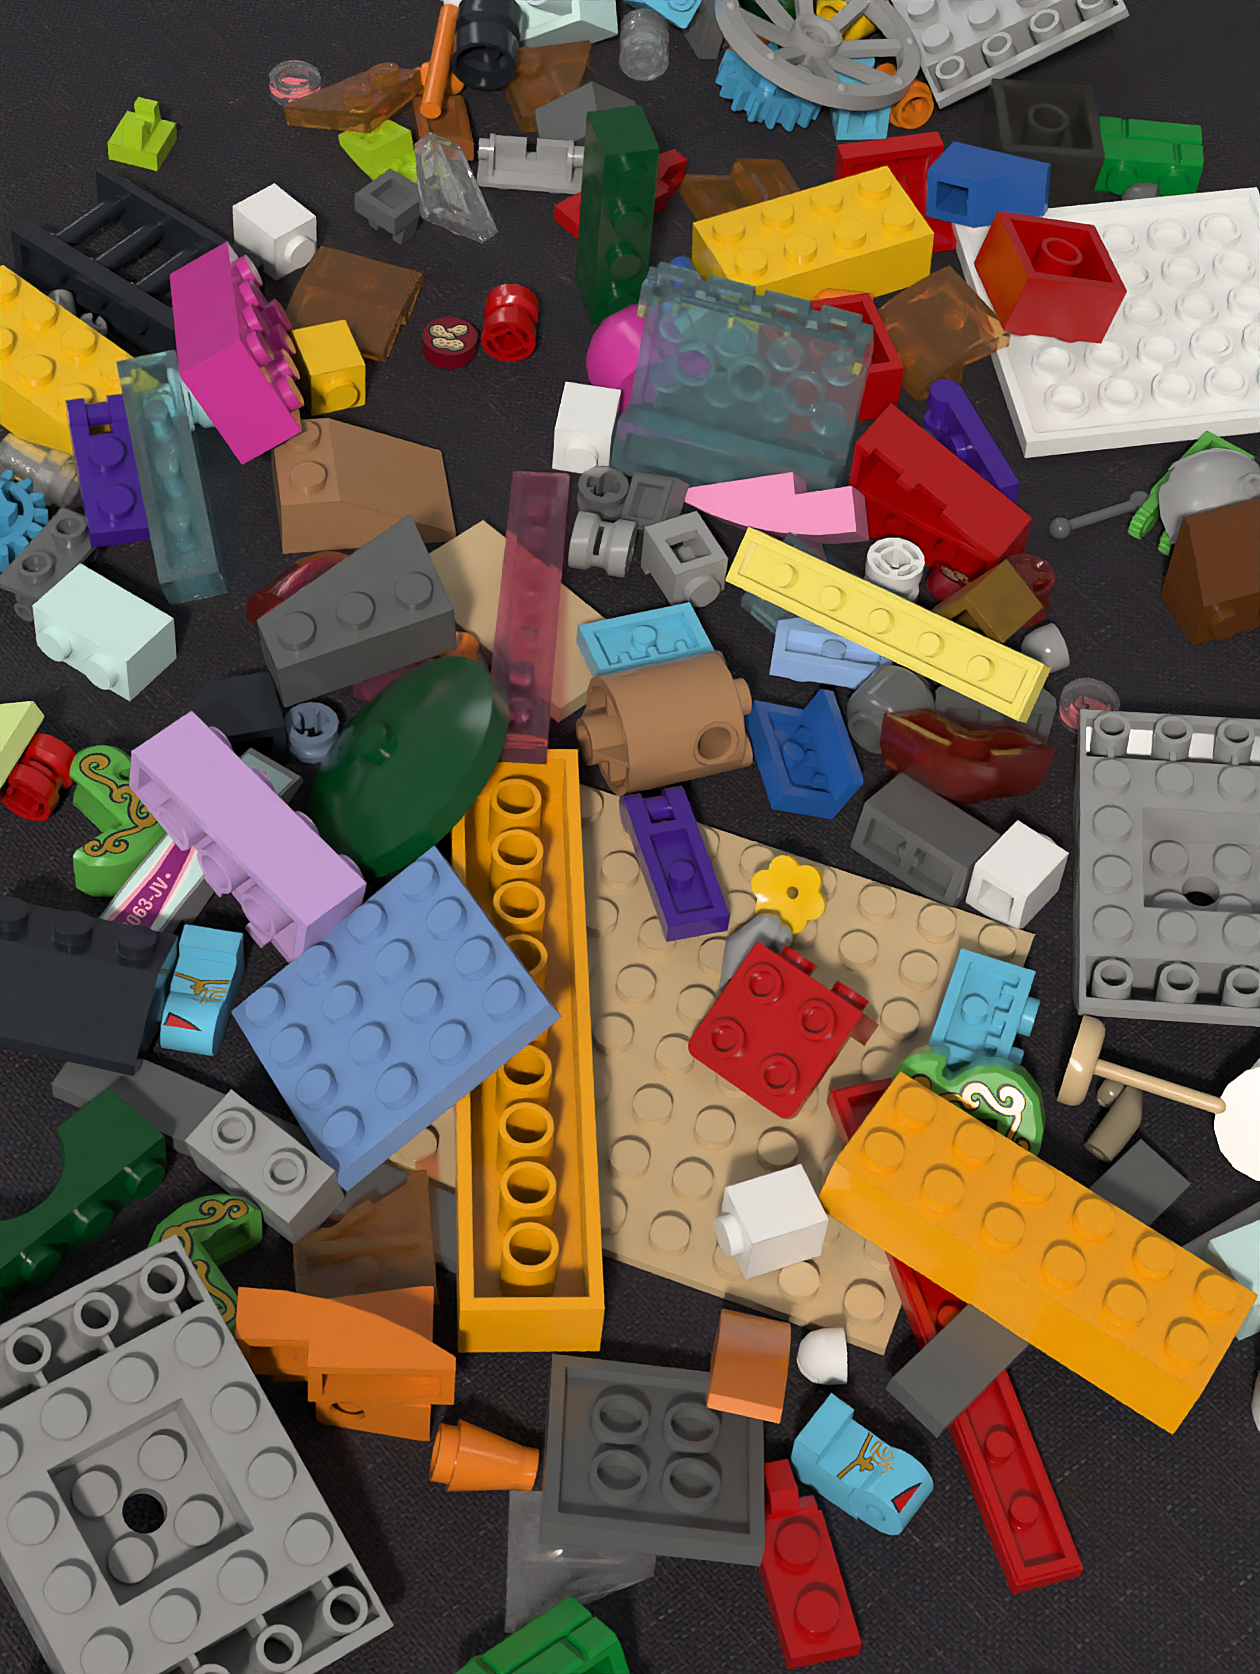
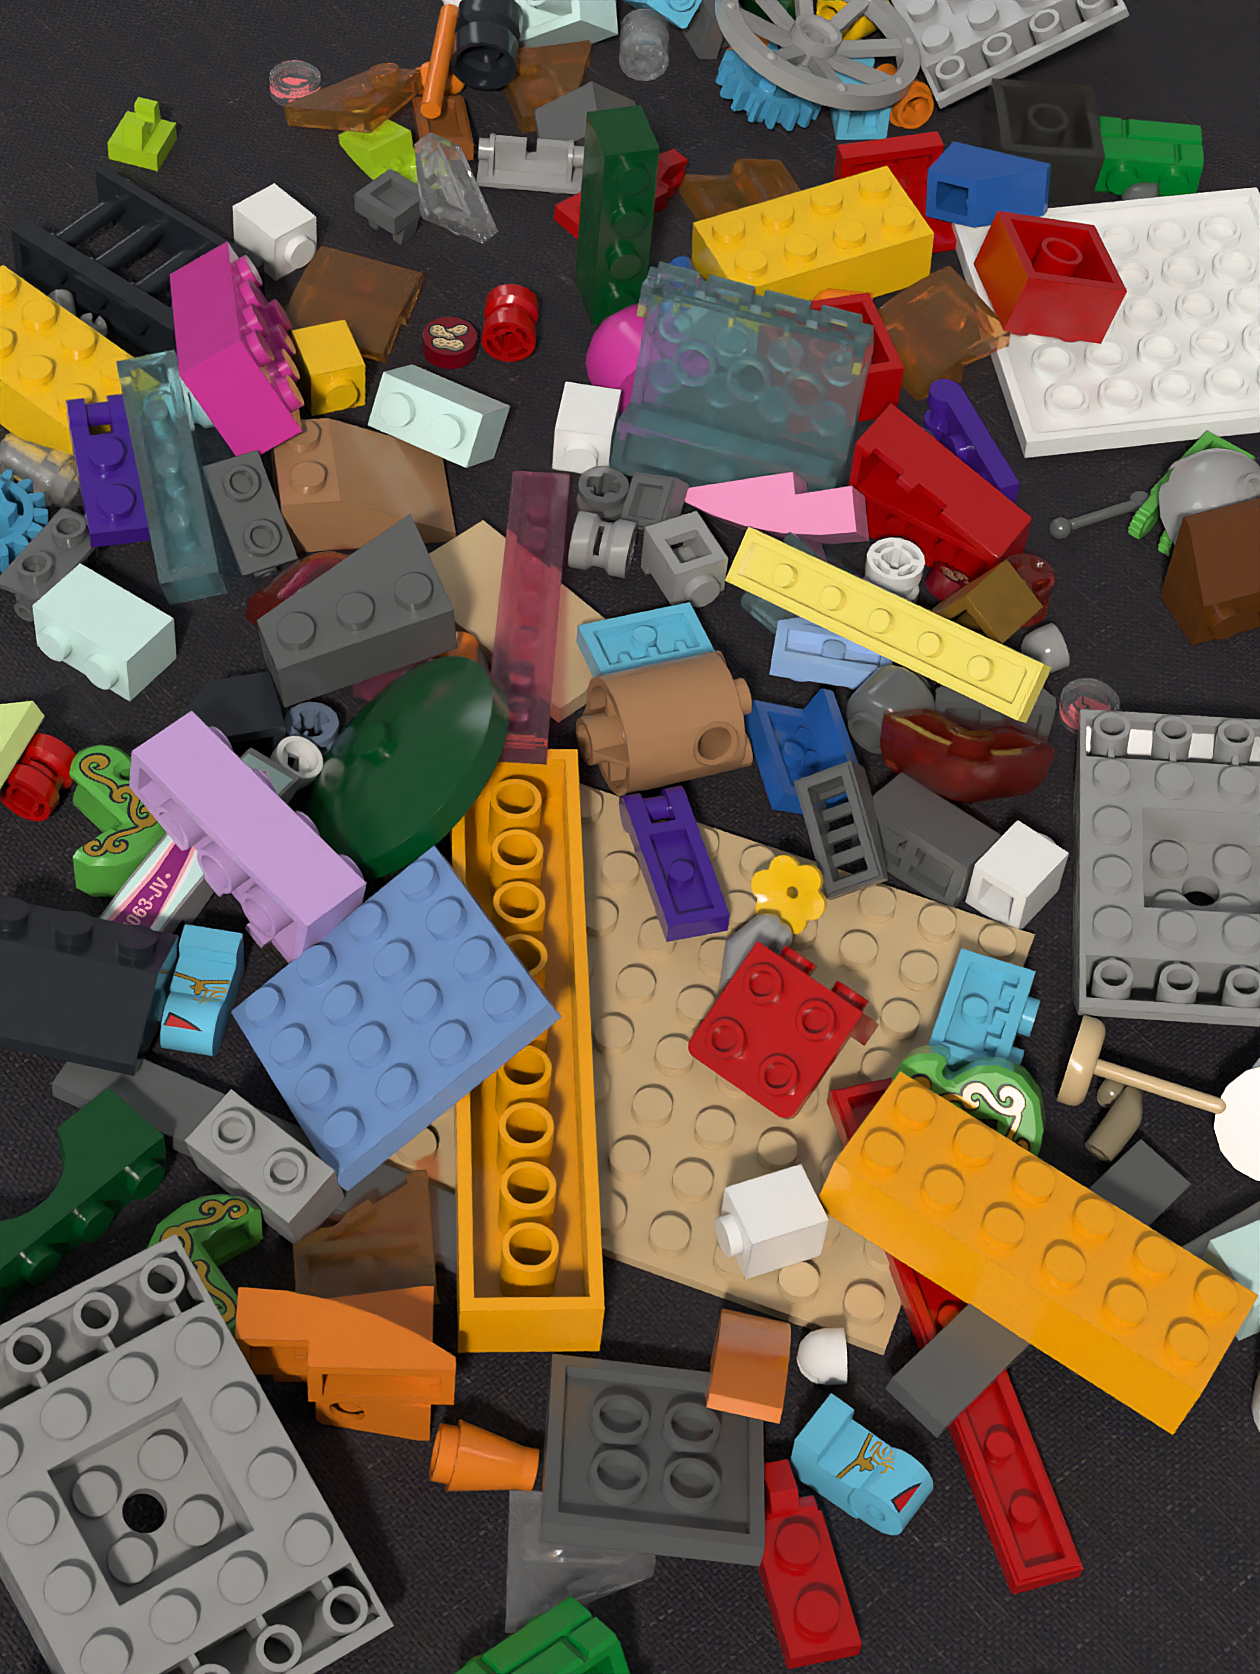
(250, 514): none -> dark grey hinge
(307, 757): none -> white hinge
(438, 415): none -> light aqua brick
(812, 793): none -> dark grey slope

